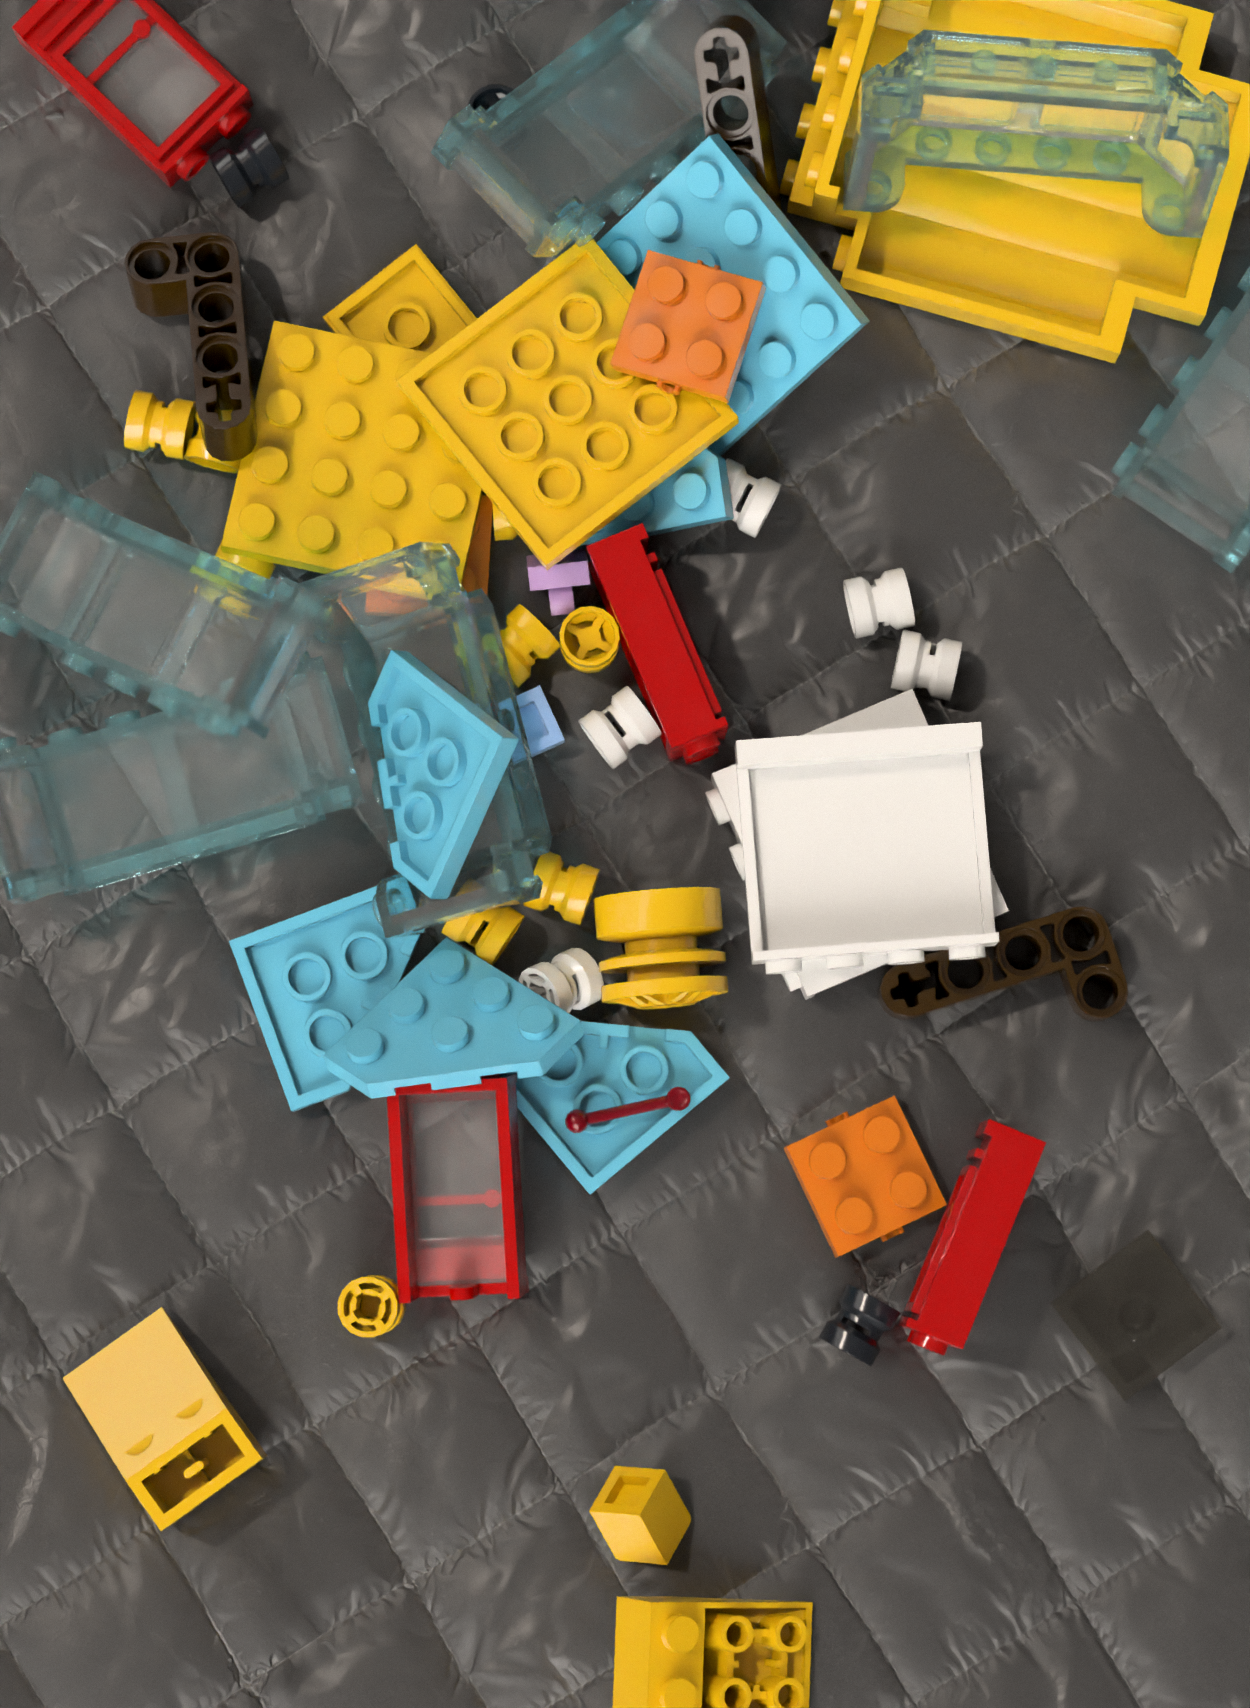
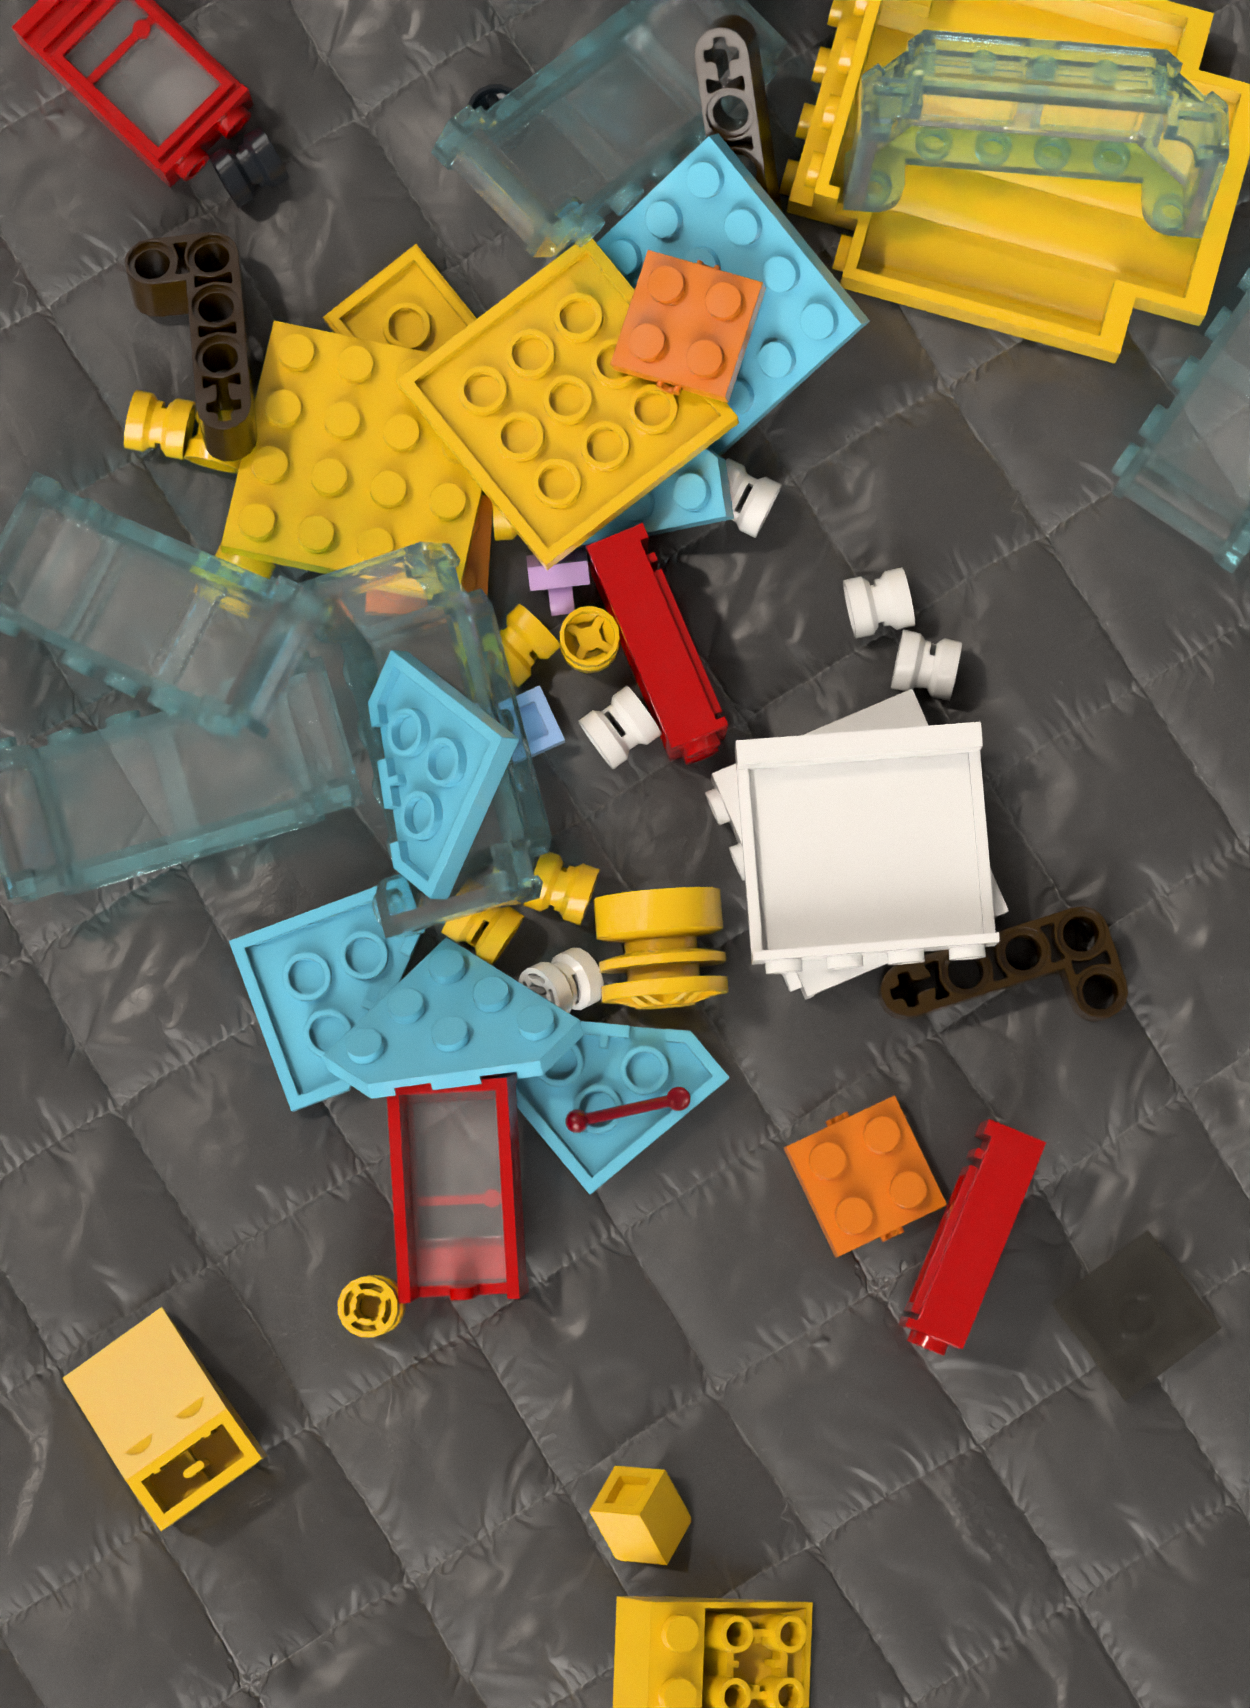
(865, 1312): black wheel -> none

